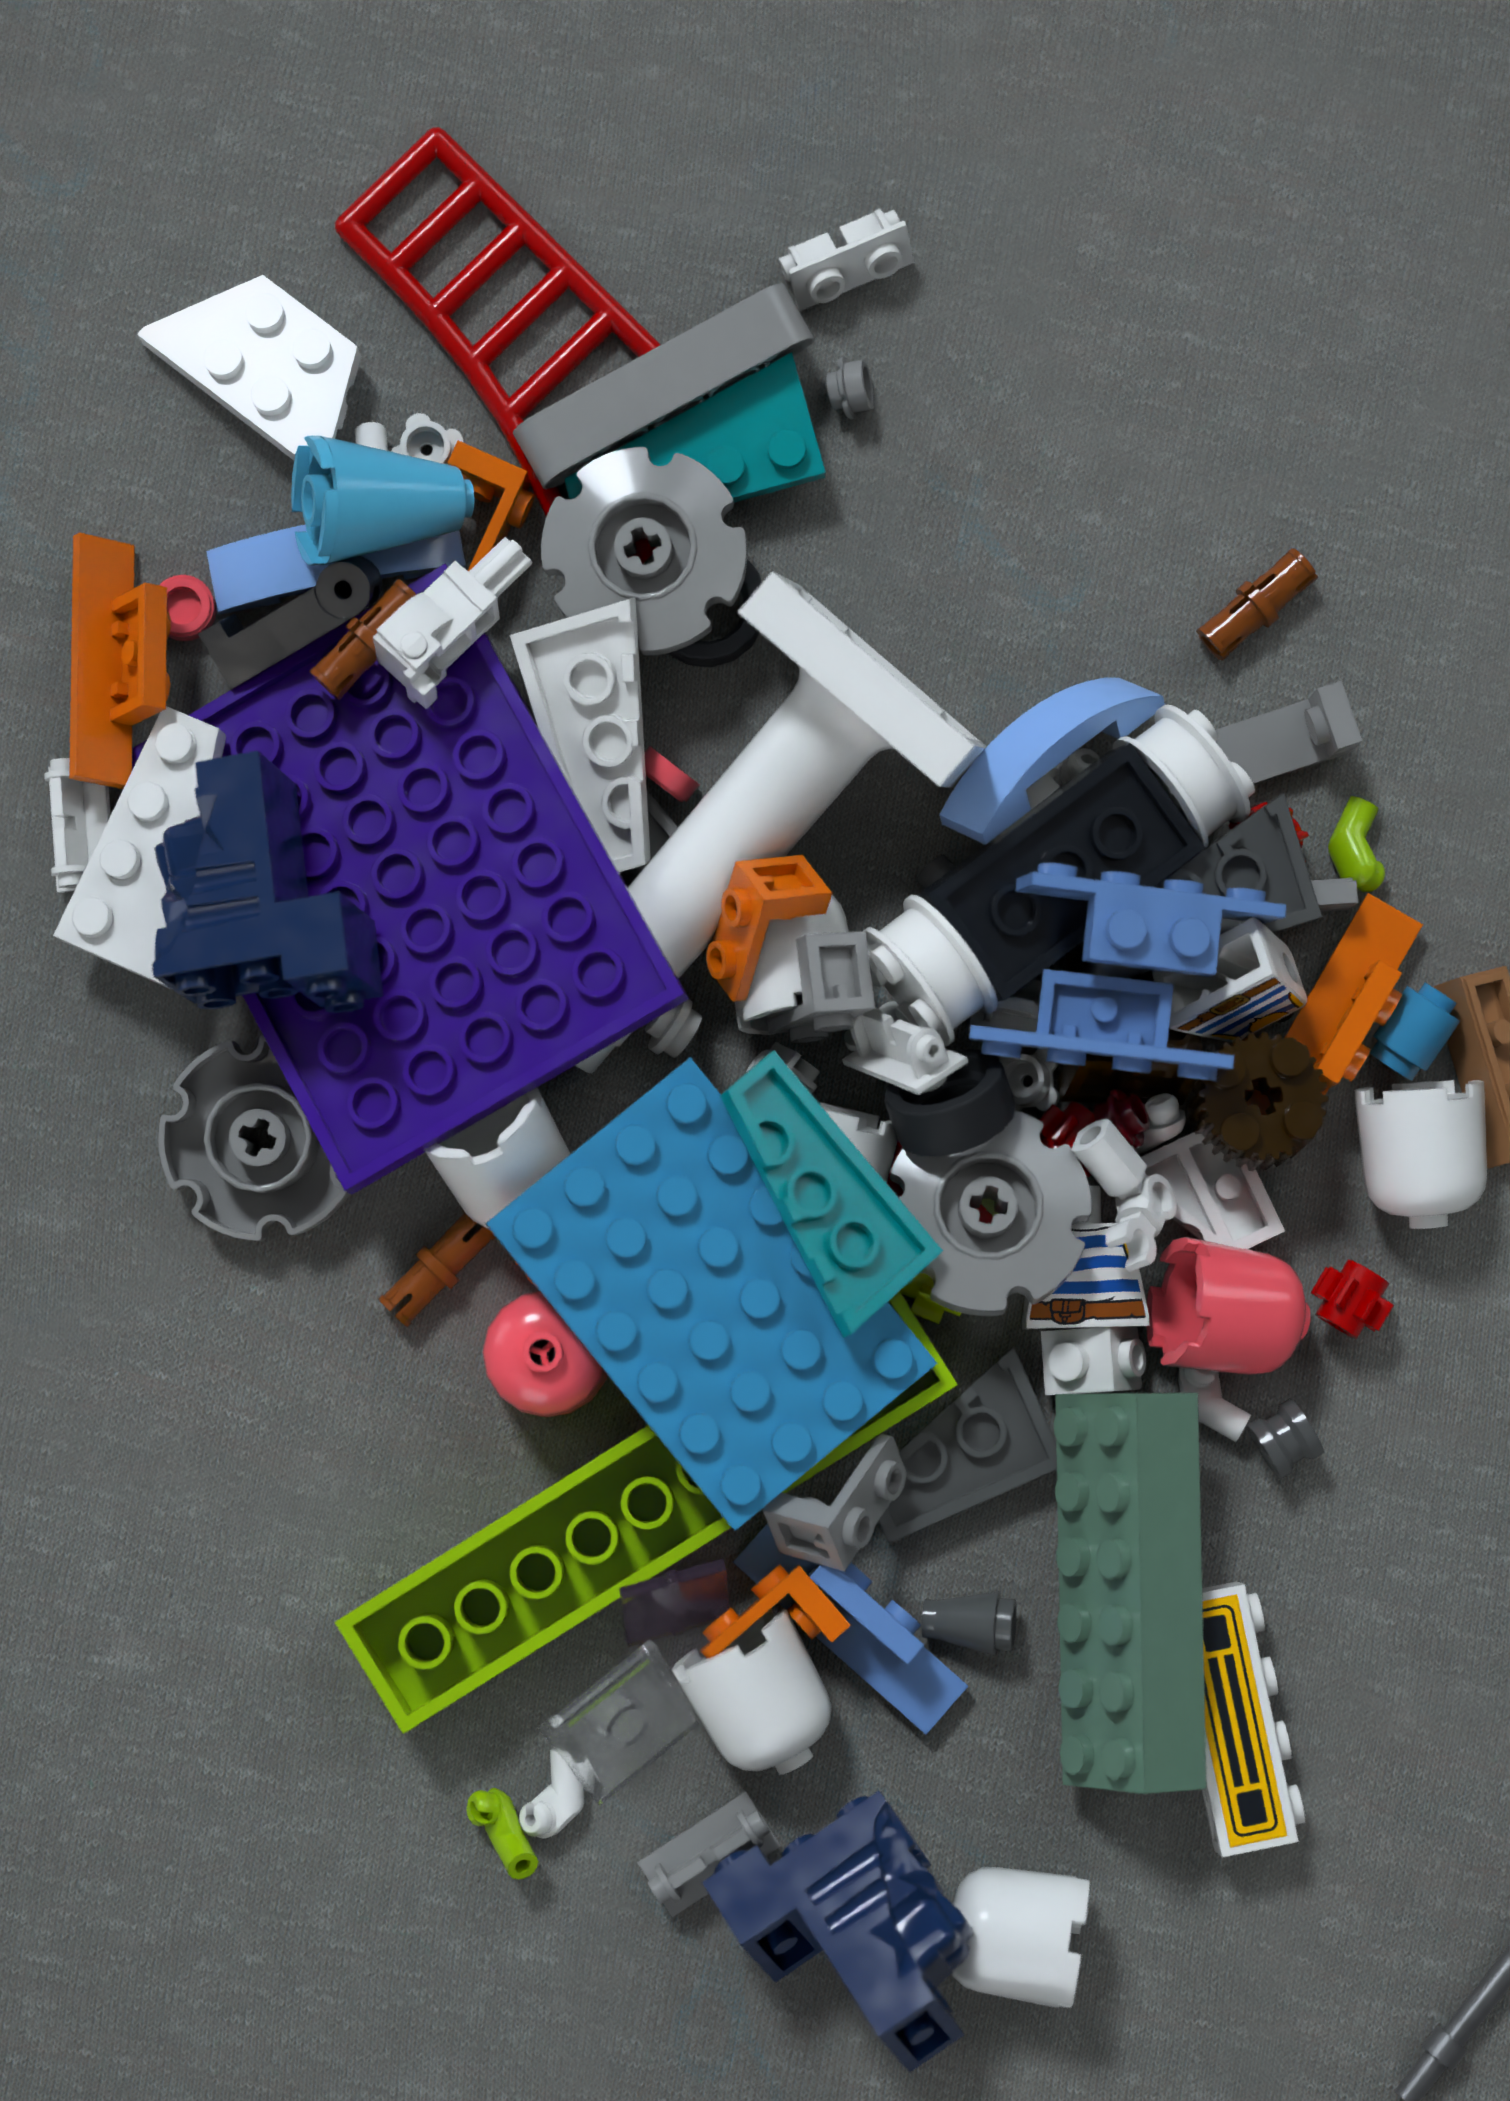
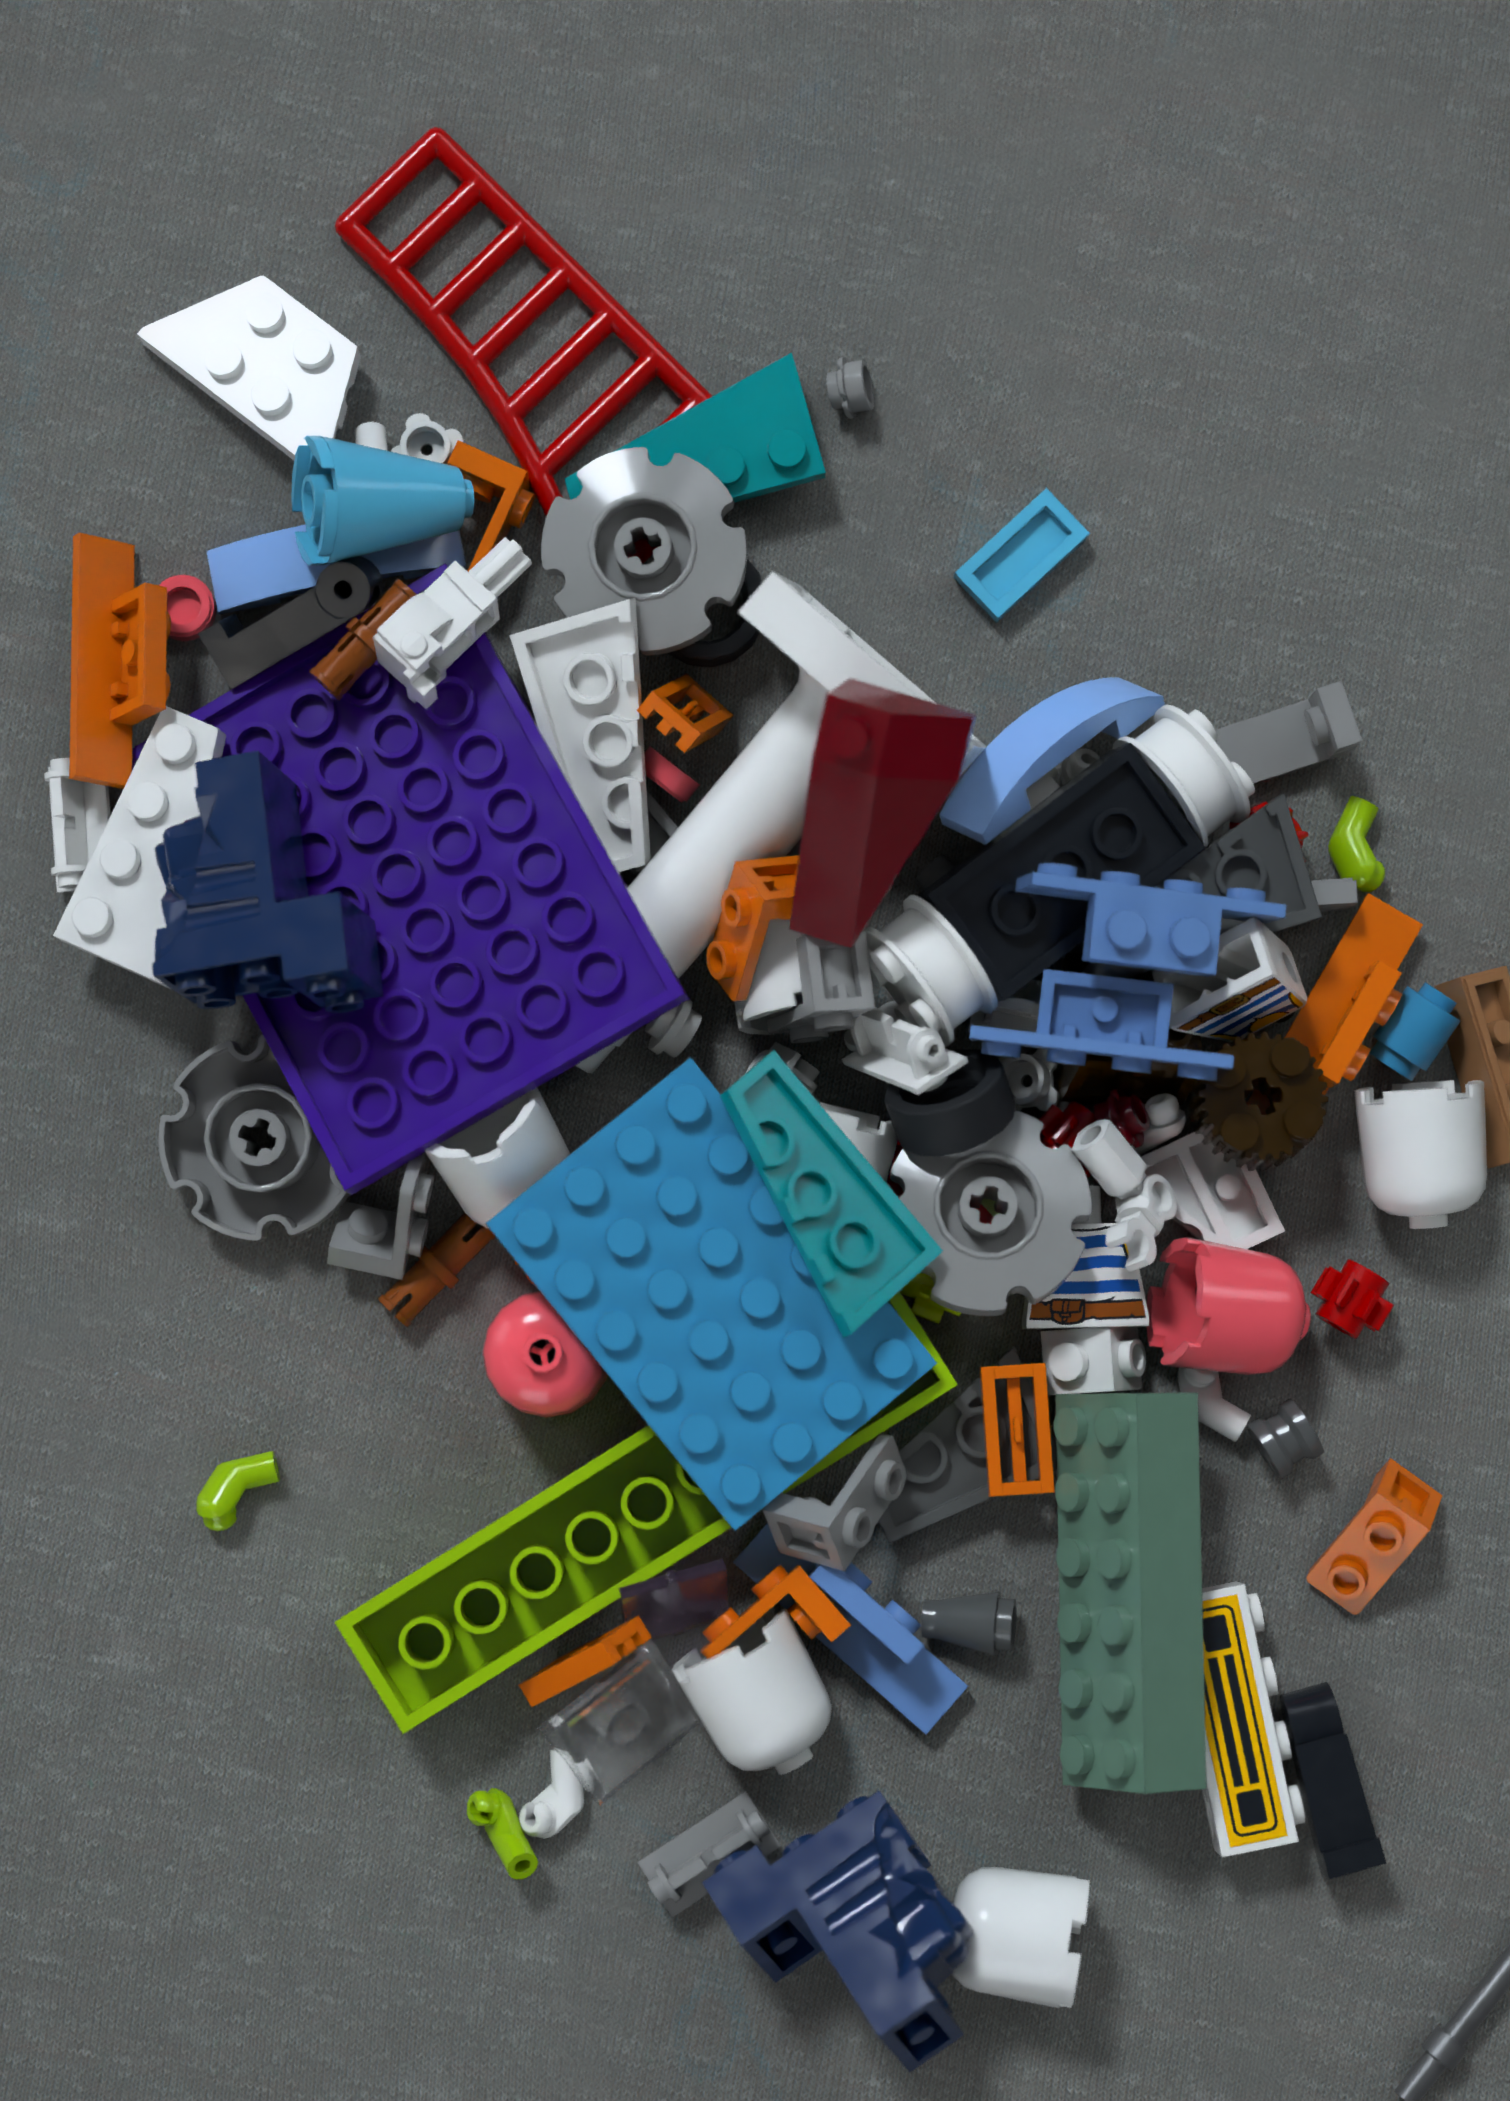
(227, 1484): none -> lime arm
(383, 1239): none -> light grey bracket
(585, 1661): none -> orange tile
(662, 384): light grey beam -> none
(693, 734): none -> orange tile
(872, 793): none -> dark red wedge
(873, 250): white hinge -> none
(1020, 1485): none -> orange tile
(1021, 555): none -> medium azure tile
(1257, 604): dark orange pin -> none
(1329, 1783): none -> black leg
(1376, 1539): none -> orange bracket

